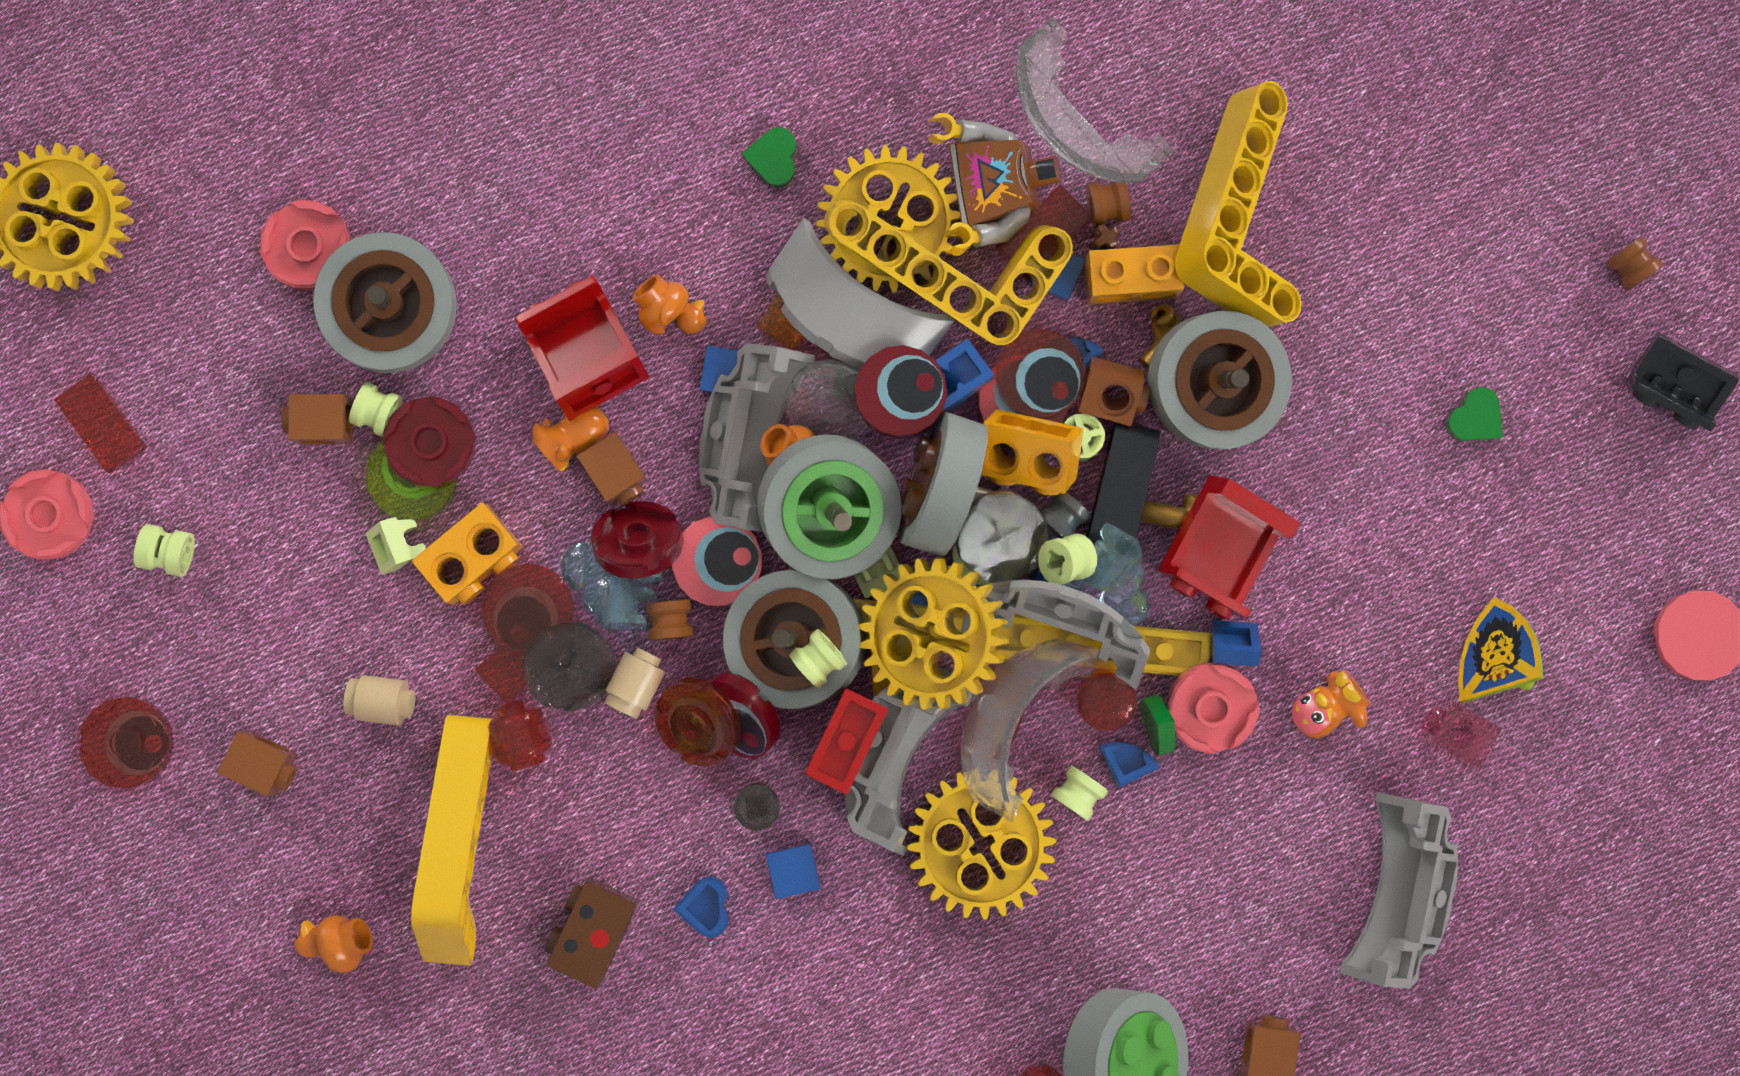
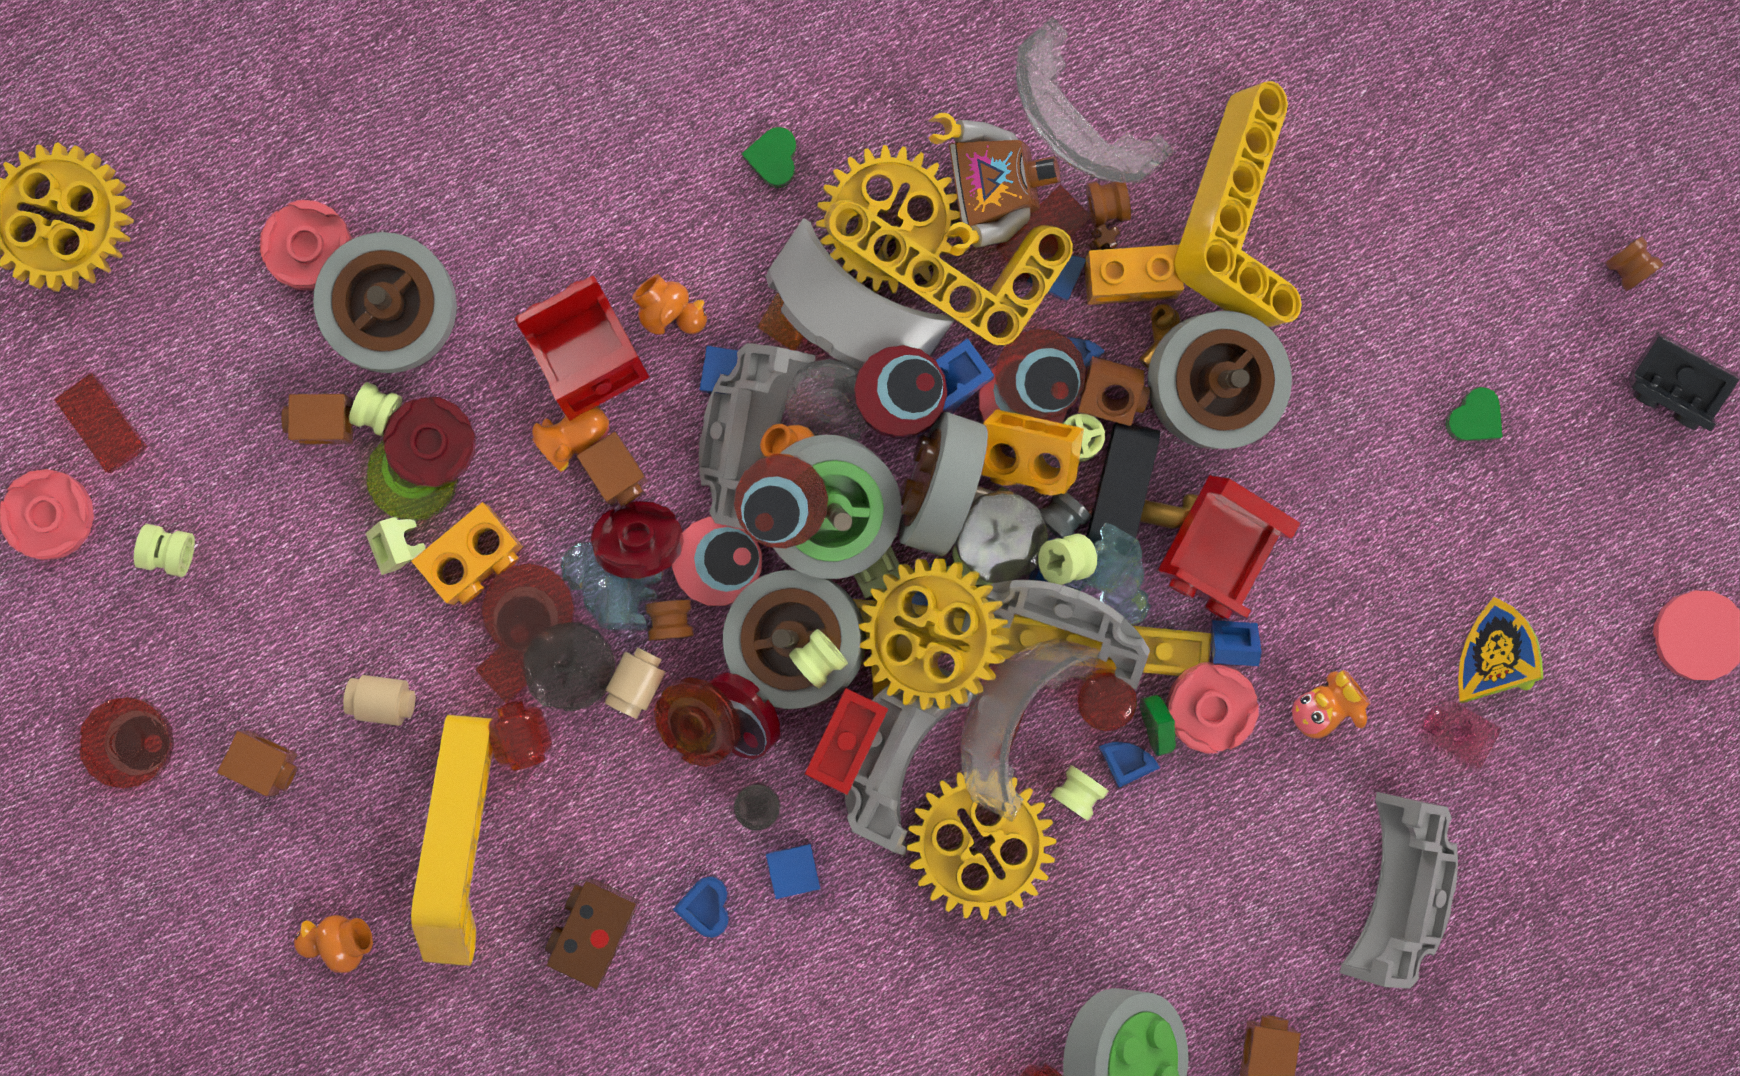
(781, 501): none -> tile

